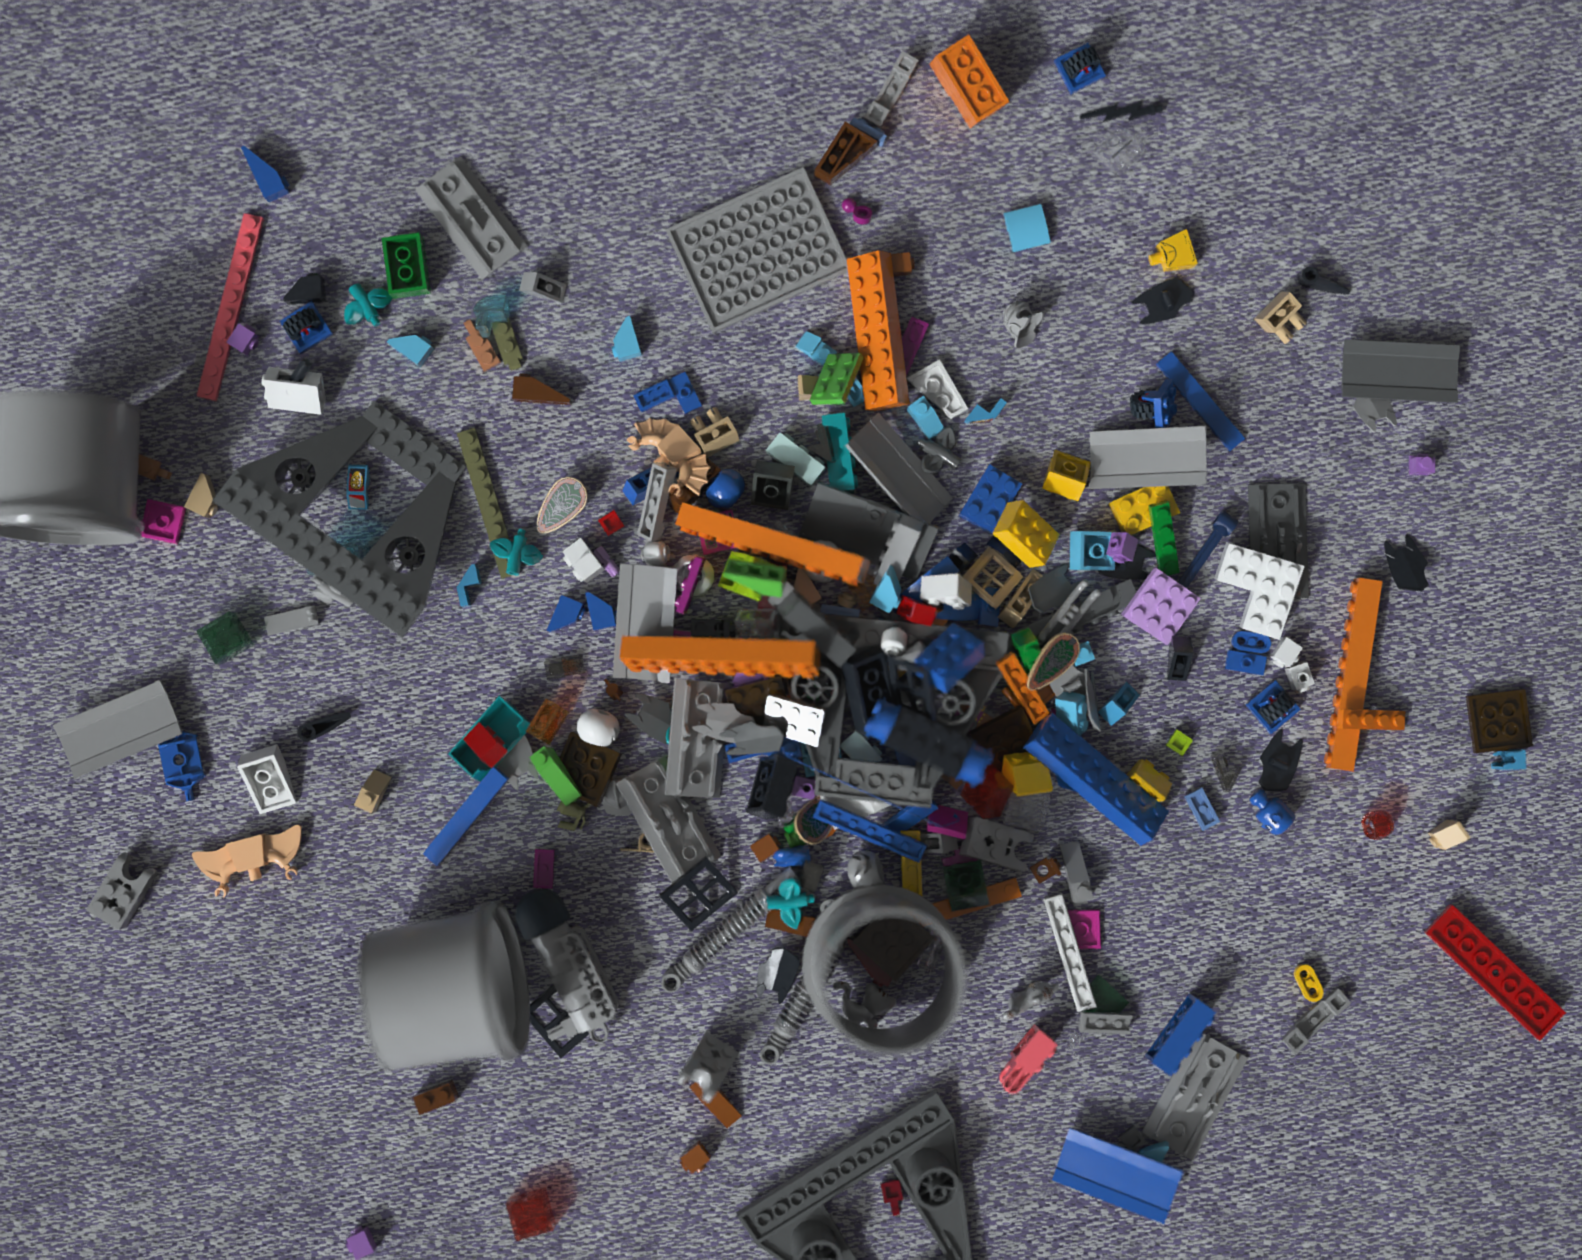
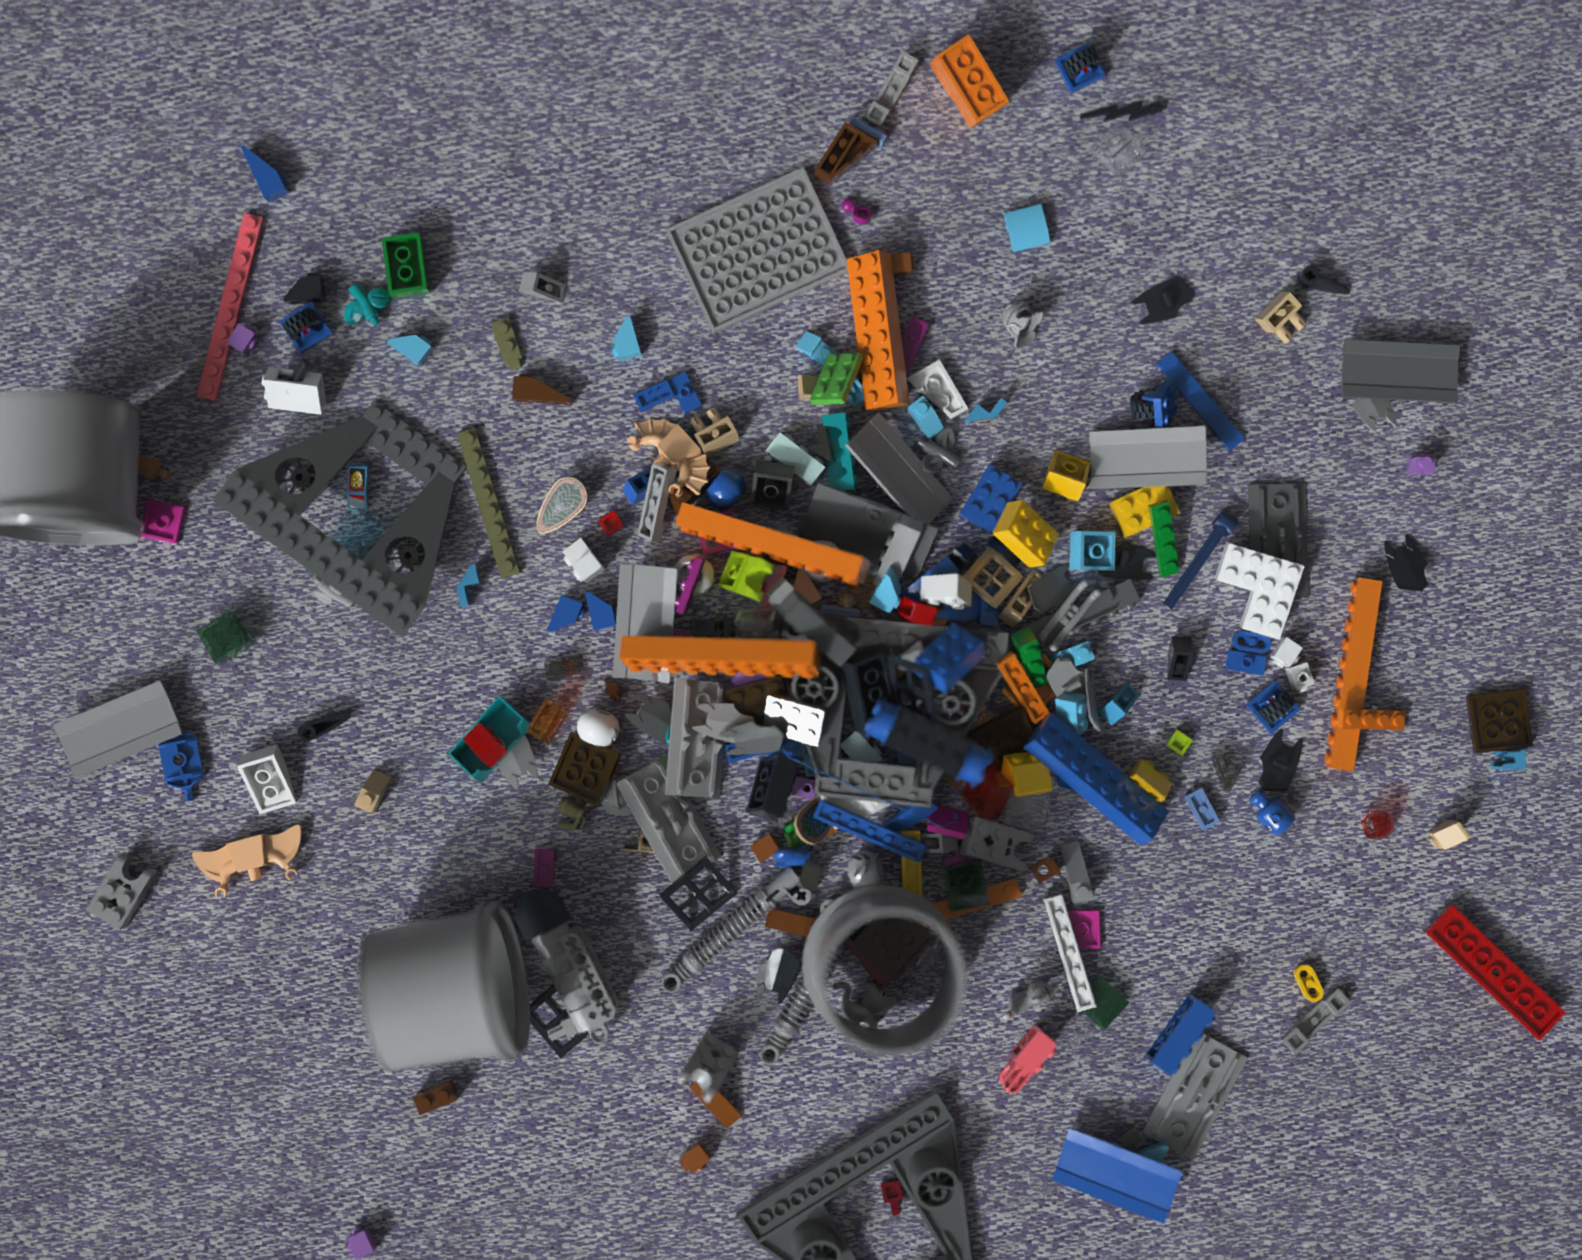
(202, 497): tan slope -> none
(291, 620): light grey hinge -> none
(466, 816): blue tile -> none
(471, 218): light grey hinge -> none
(481, 348): nougat plate -> none
(489, 310): clear light blue brick -> none
(516, 552): teal plant -> none
(530, 1216): clear red piece -> none
(555, 774): bright green slope -> none
(609, 565): lavender piece -> none
(655, 553): white head -> none
(759, 577): bright green slope -> none
(790, 902): teal plant -> none
(894, 641): white head -> none
(1053, 660): shield -> none
(1104, 1022): light grey hinge -> none
(1122, 547): medium lavender brick -> none
(1160, 606): lavender plate -> none
(1174, 253): yellow torso -> none

